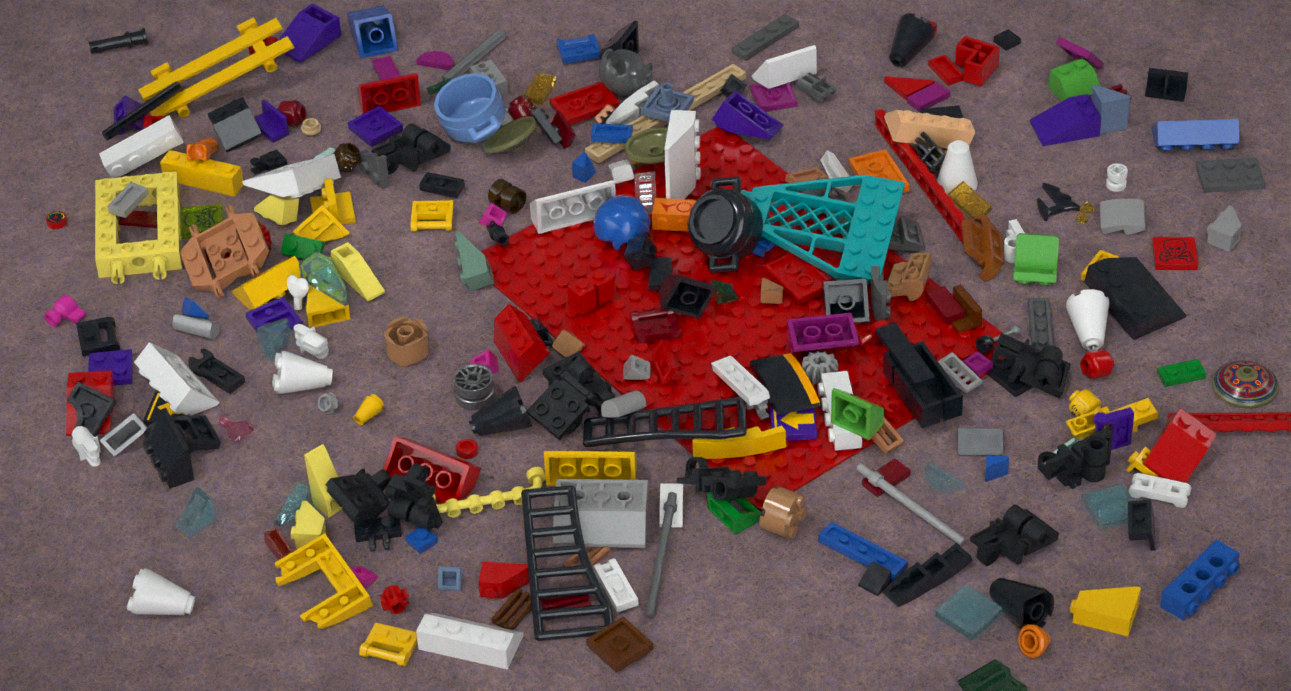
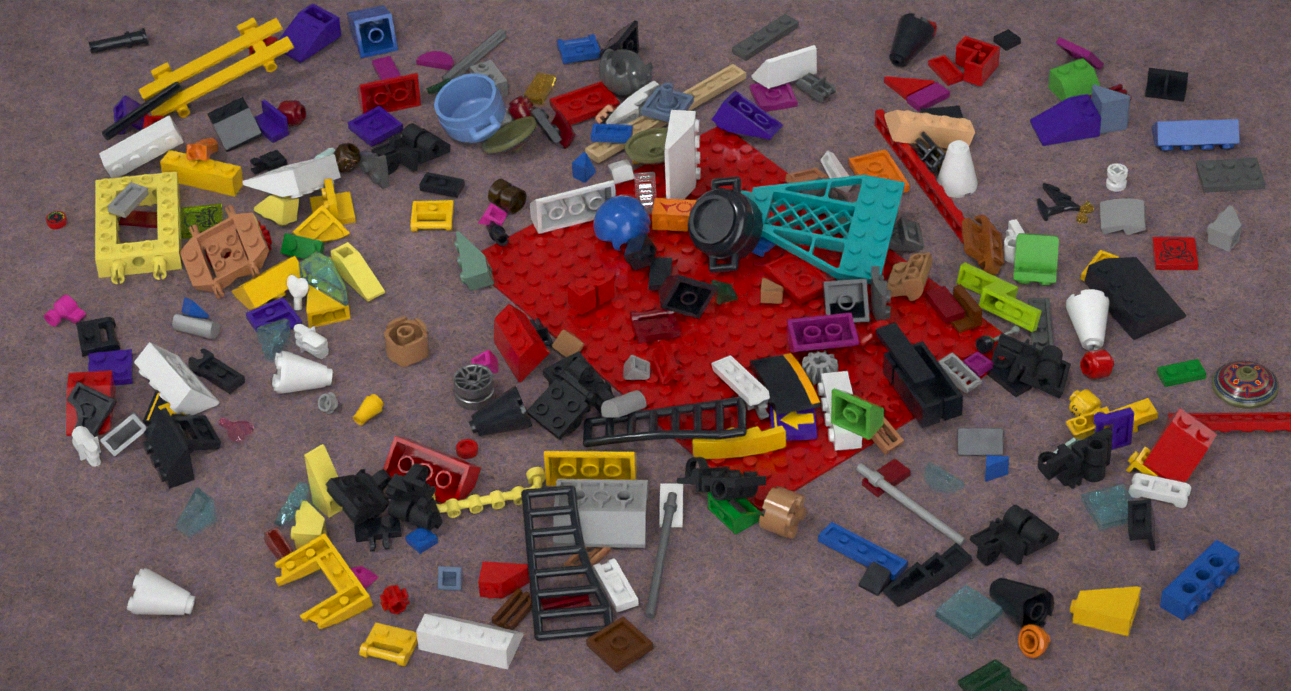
(310, 126): tan plate -> none
(732, 84): black tile -> none
(969, 200): clear yellow plate -> none
(999, 297): none -> lime bracket

